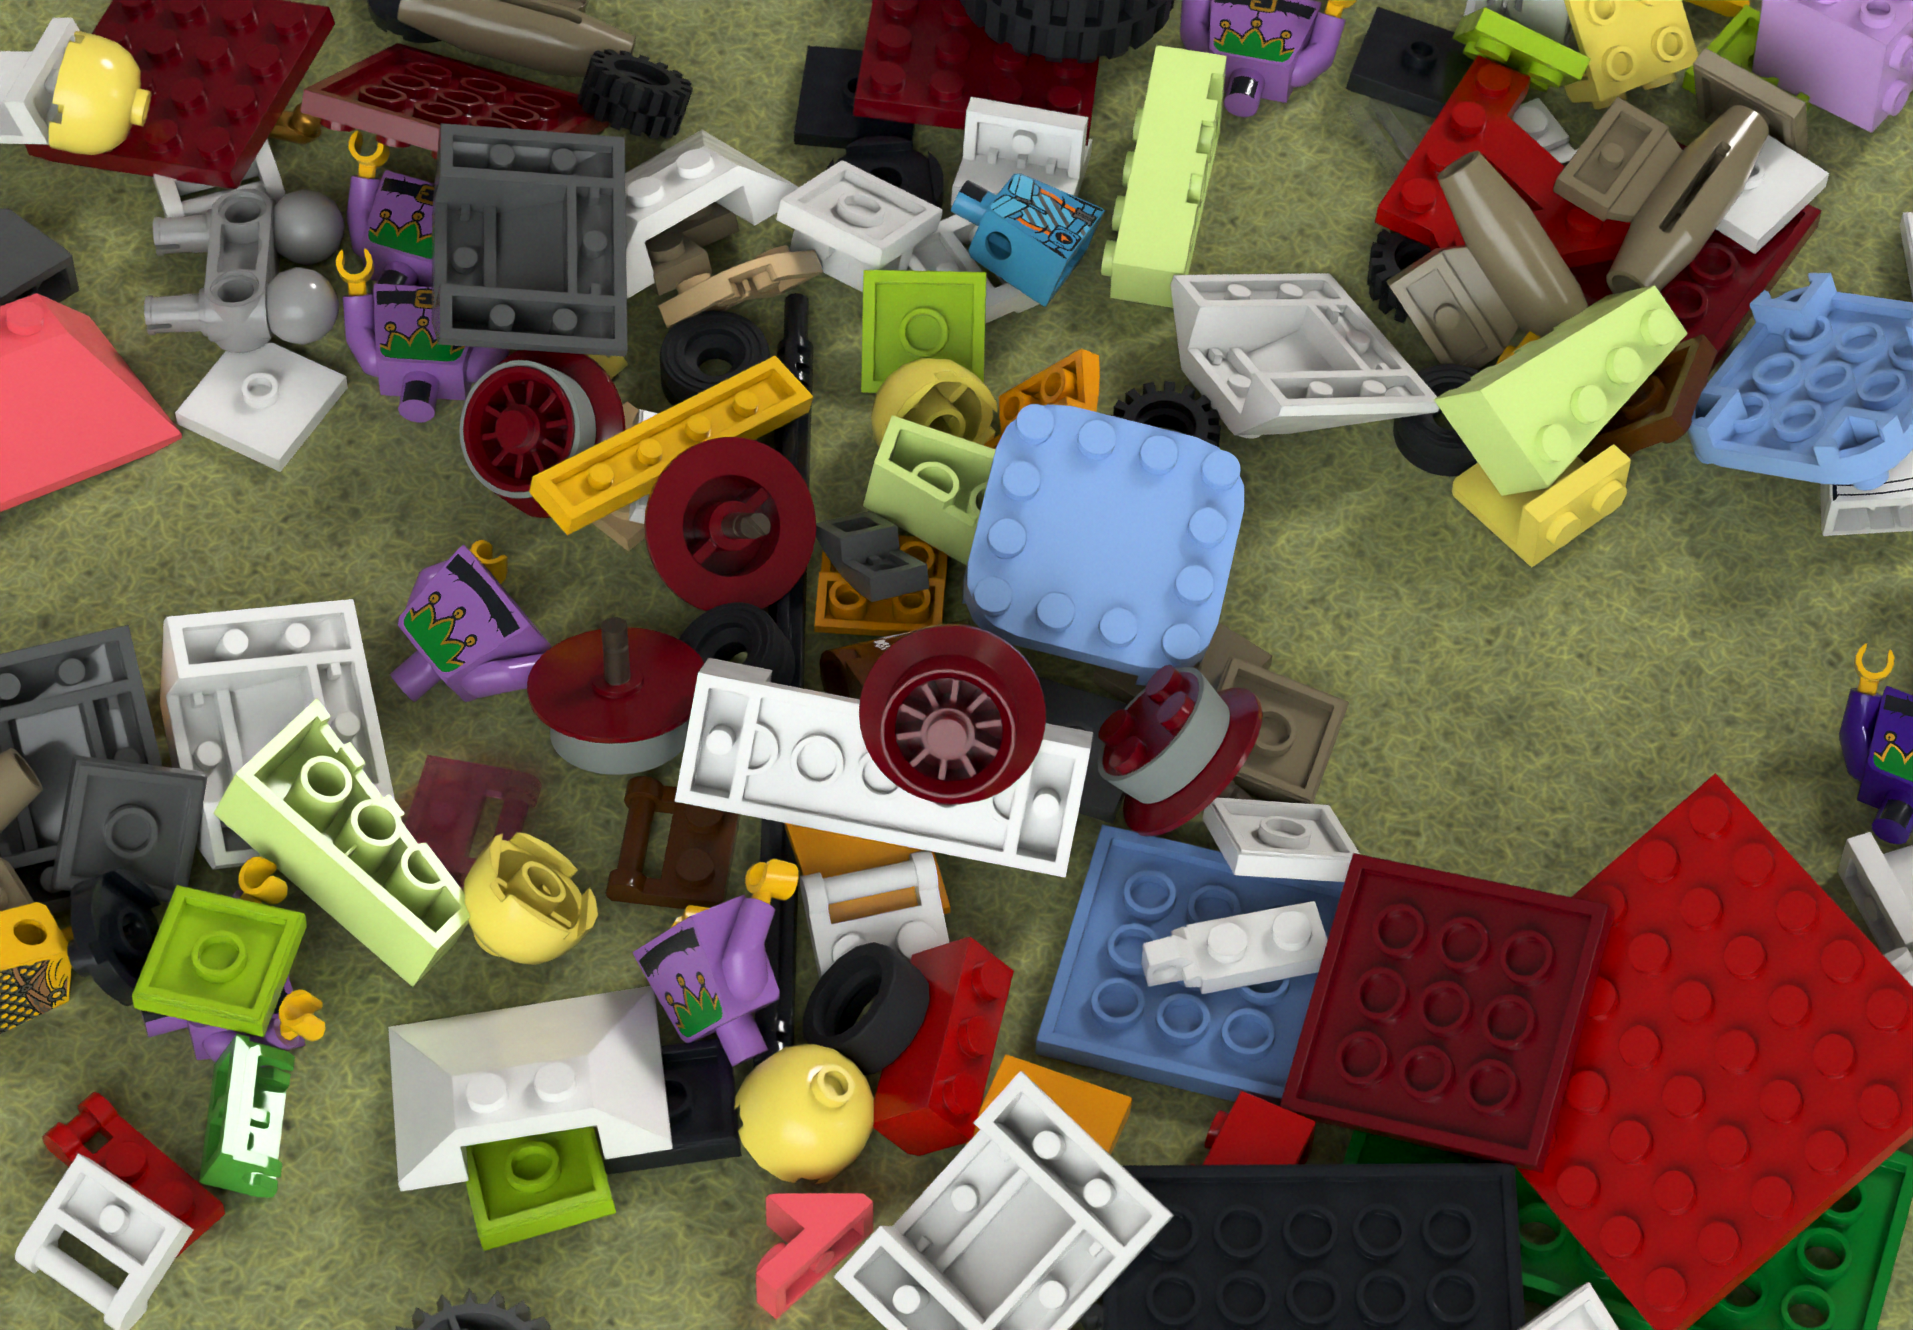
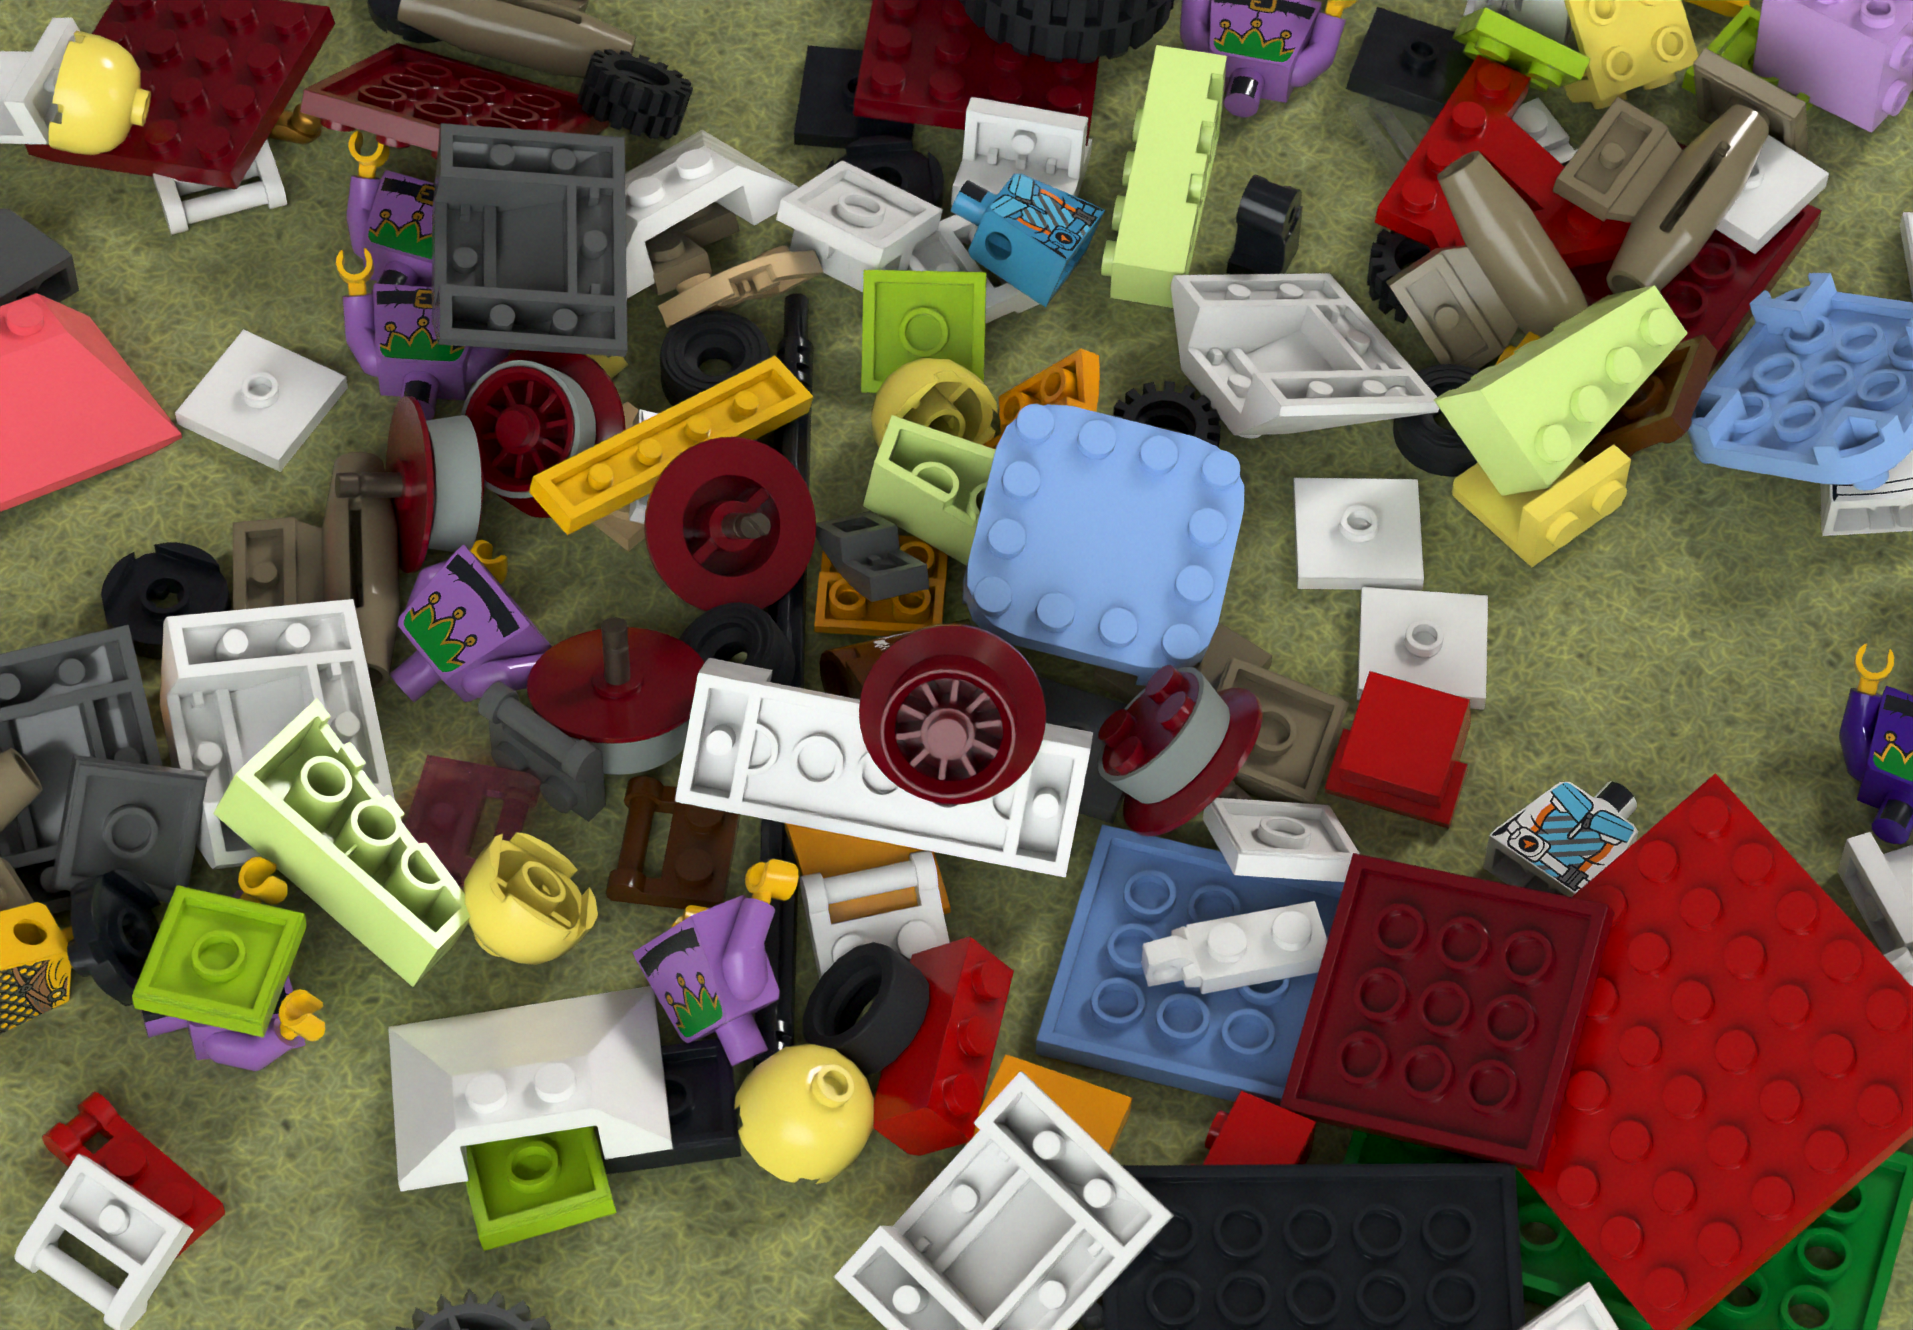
(170, 569): none -> black plate
(243, 291): light grey piece -> none
(246, 1118): bright green hinge -> none
(345, 559): none -> dark tan plate
(432, 482): none -> piece
(527, 743): none -> dark grey plate
(819, 1236): coral slope -> none
(1266, 228): none -> black leg
(1357, 533): none -> white plate
(1403, 751): none -> red plate
(1425, 640): none -> white plate
(1562, 838): none -> torso

